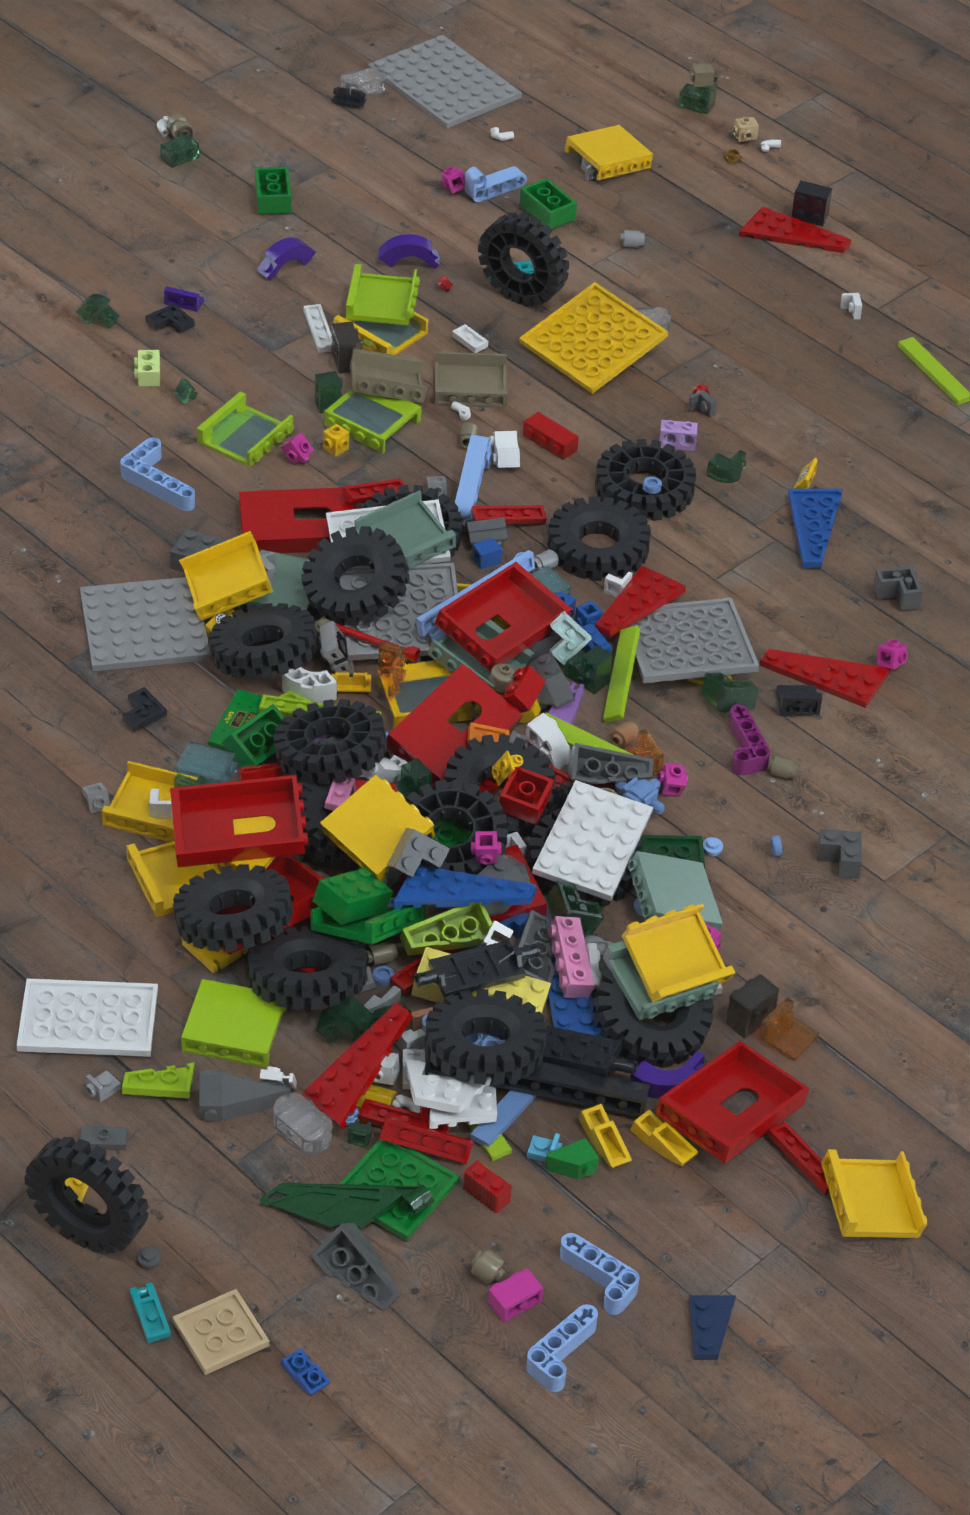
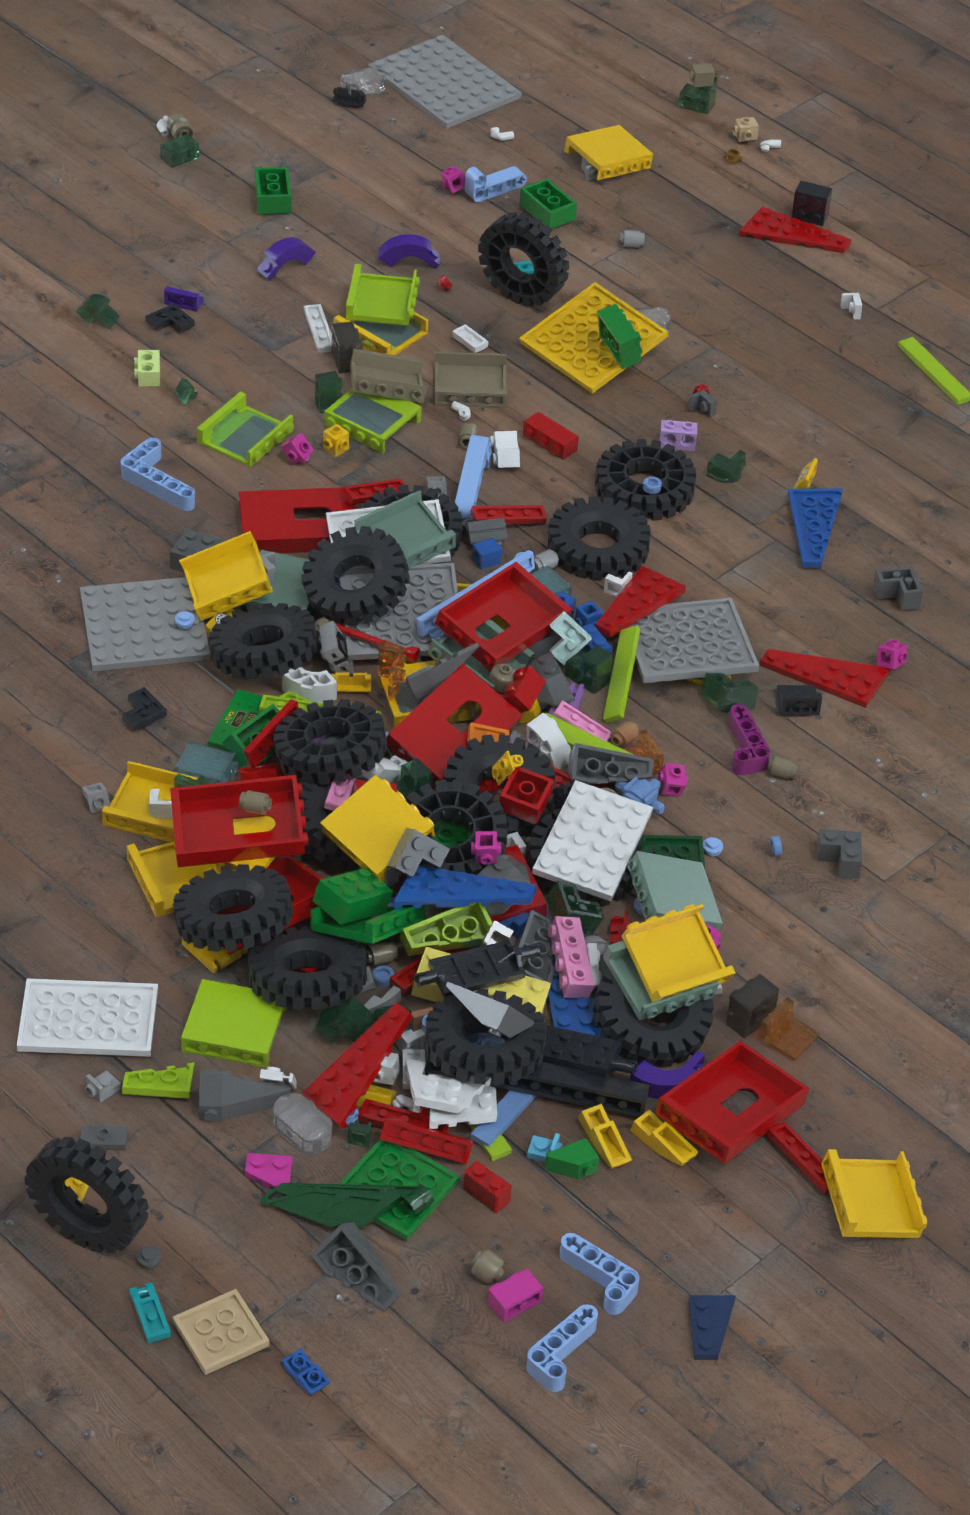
(184, 620): none -> light blue plate
(255, 802): none -> dark tan brick
(264, 740): none -> red plate
(269, 1169): none -> dark pink wing
(427, 679): none -> dark grey wedge
(497, 1016): none -> wedge
(576, 718): none -> bright pink tile
(618, 927): none -> red hinge
(619, 336): none -> green brick

